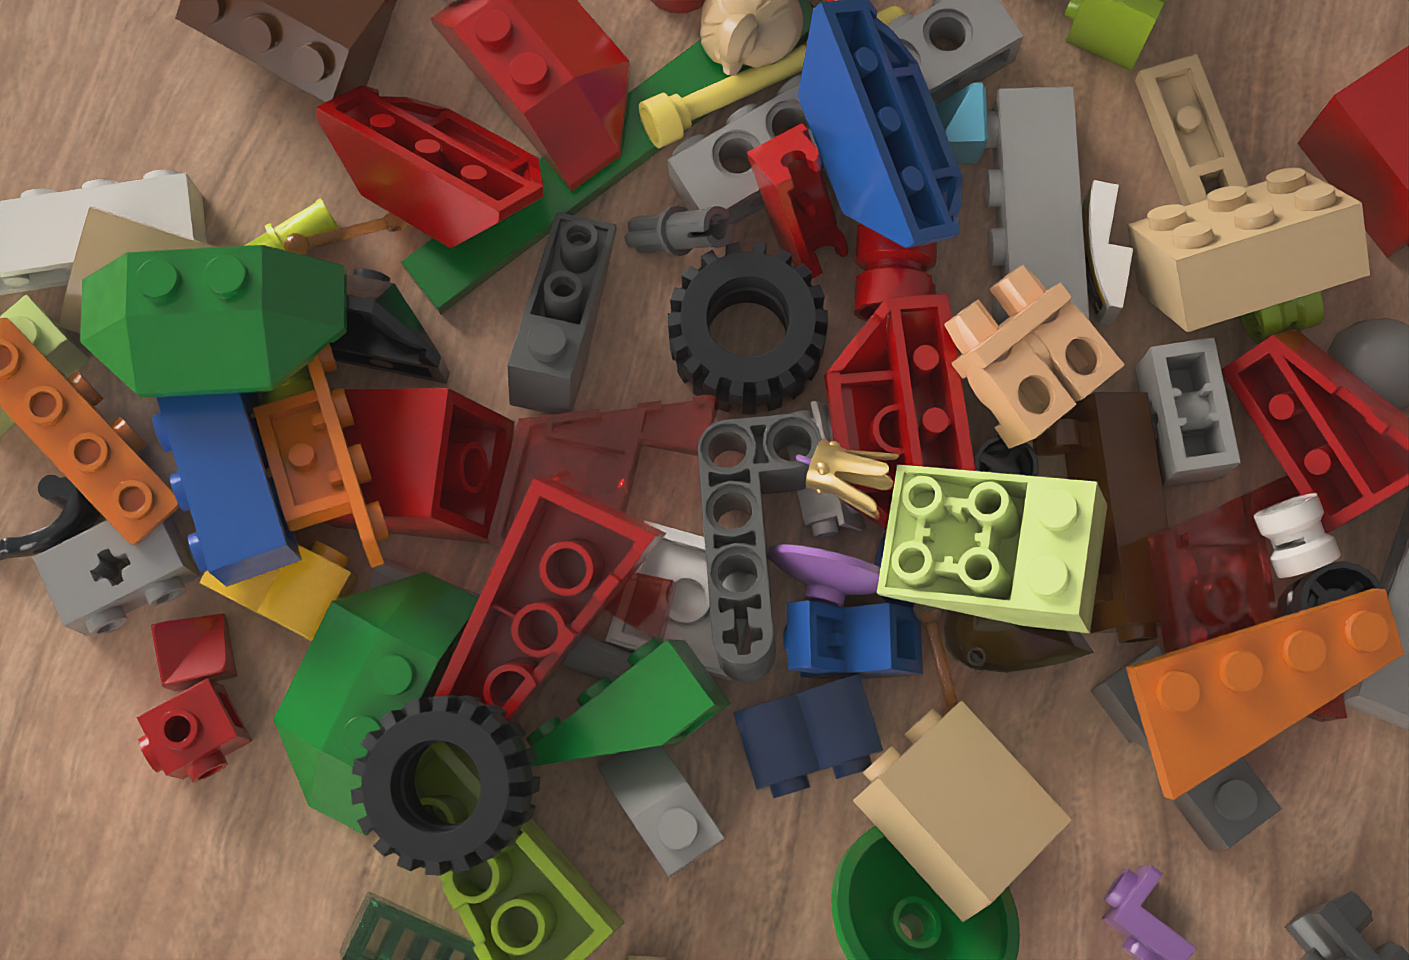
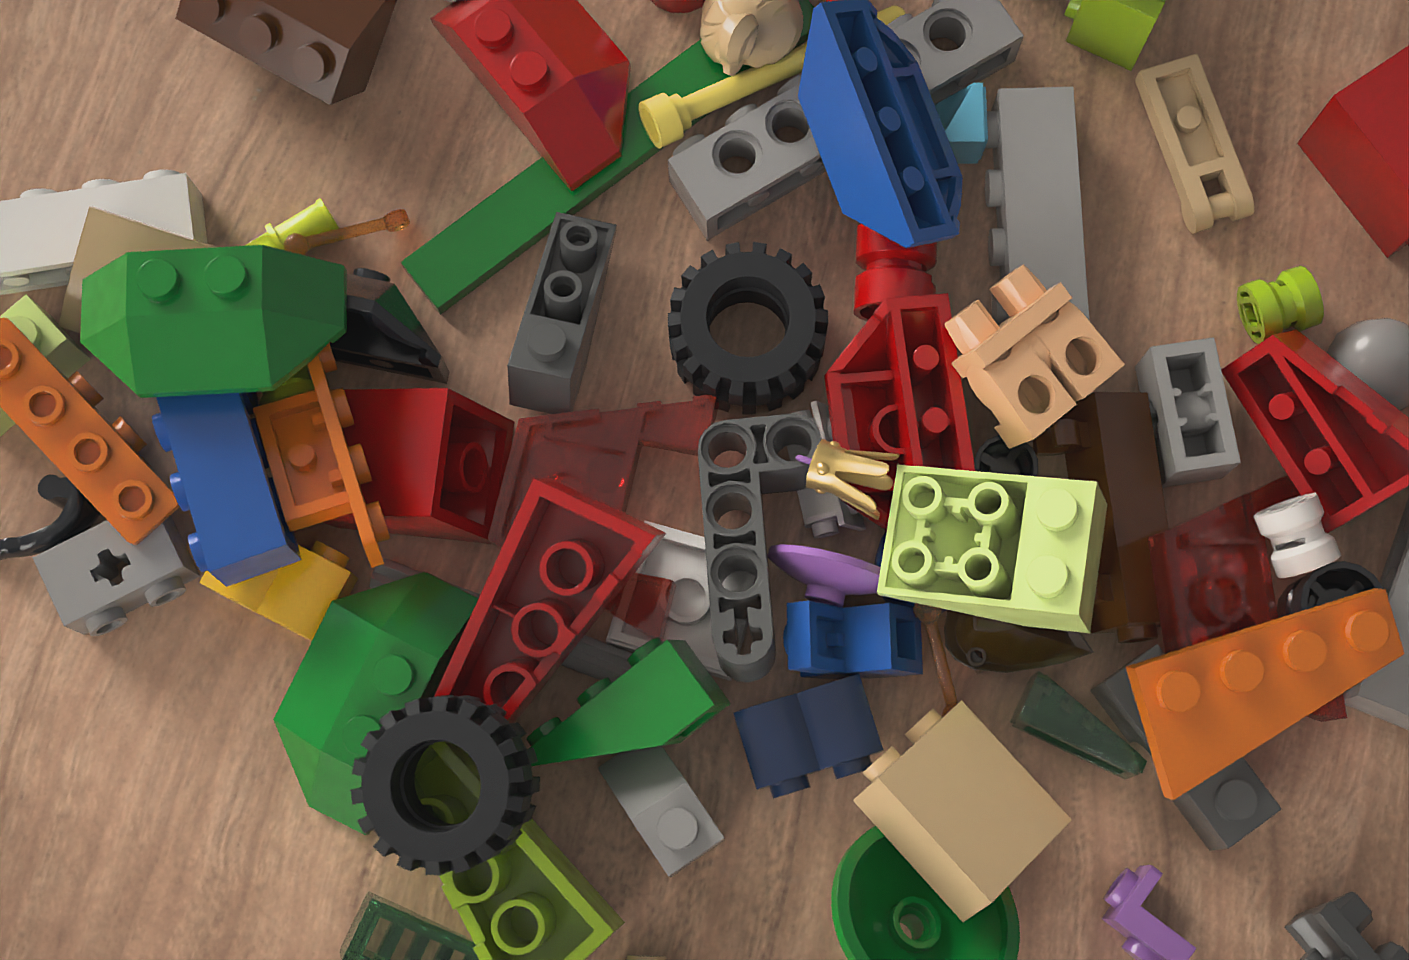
(192, 732): red brick -> none
(193, 651): red slope -> none
(429, 163): red wedge -> none
(679, 230): dark grey axle -> none
(796, 197): red hinge -> none
(1063, 722): none -> clear green slope
(1105, 263): white slope -> none
(1248, 248): tan brick -> none

